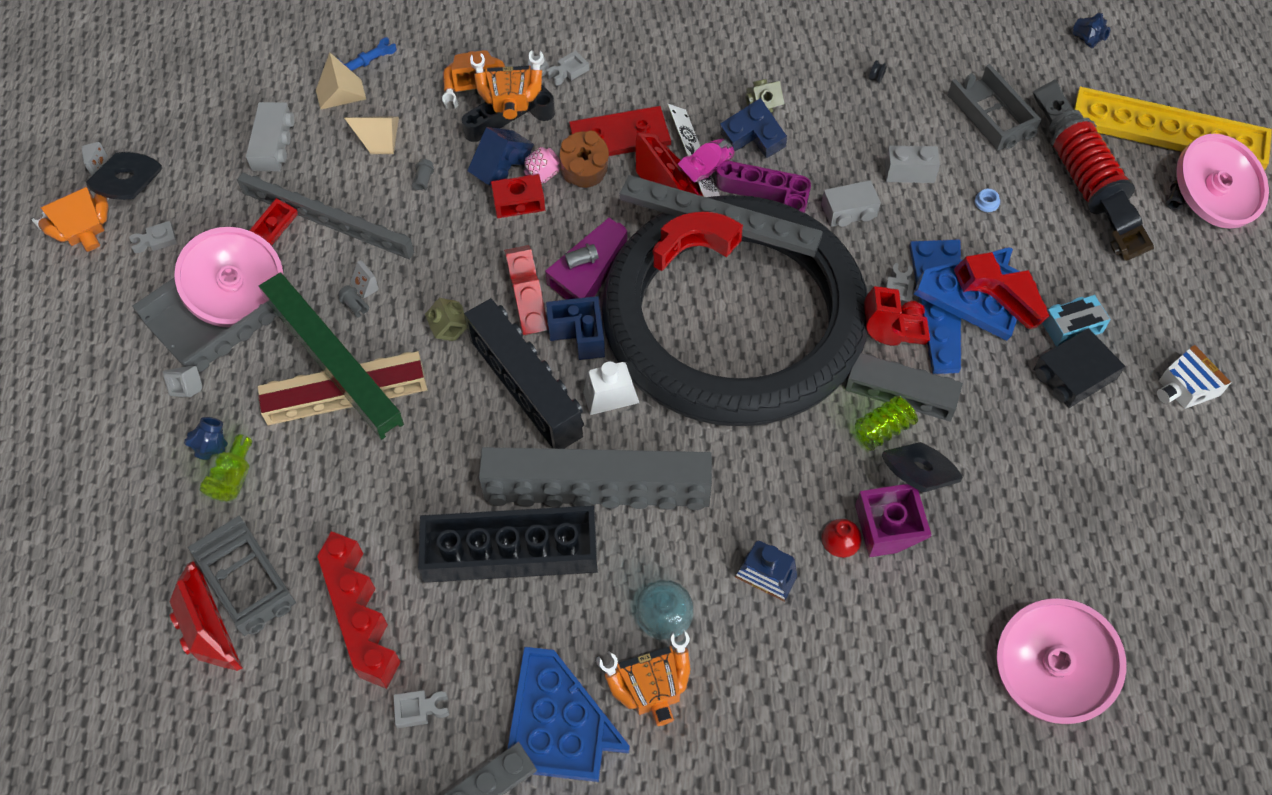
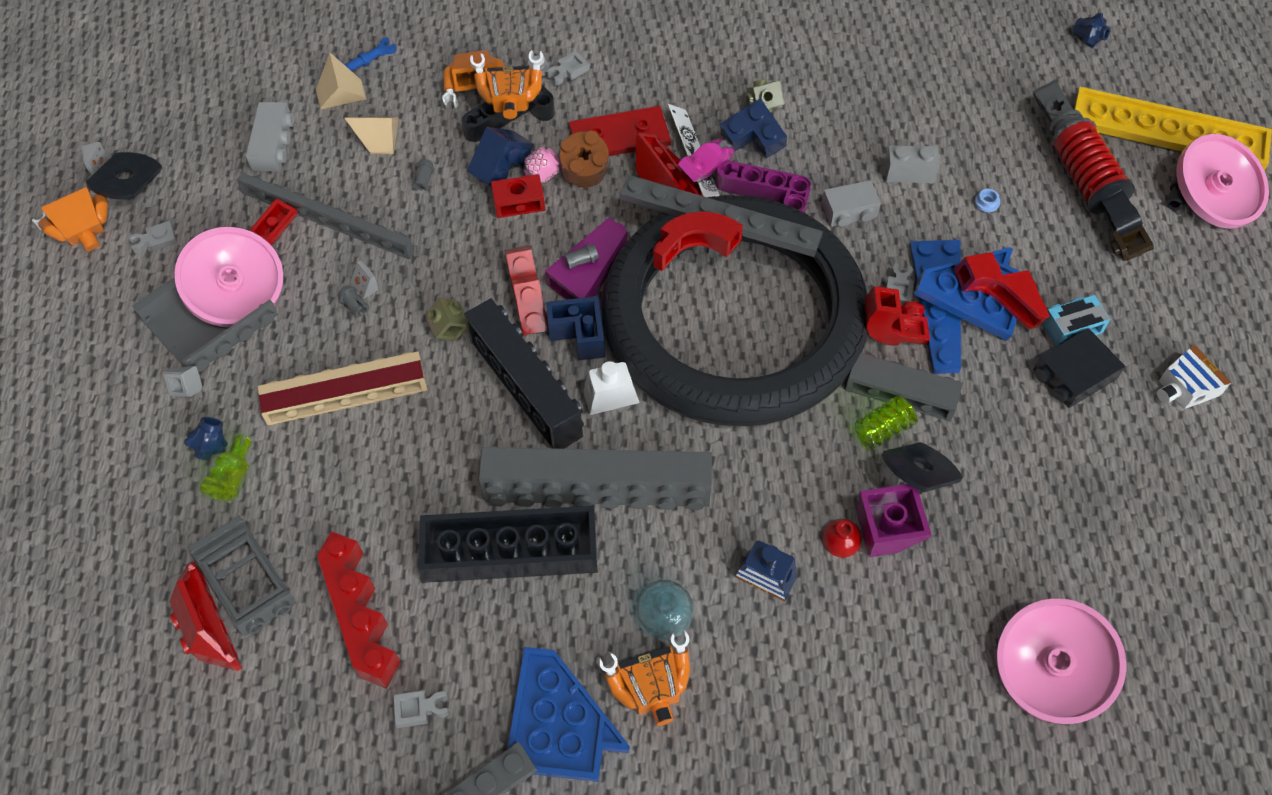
(331, 355): dark green tile -> none
(877, 71): black bush -> none
(994, 85): dark grey door -> none

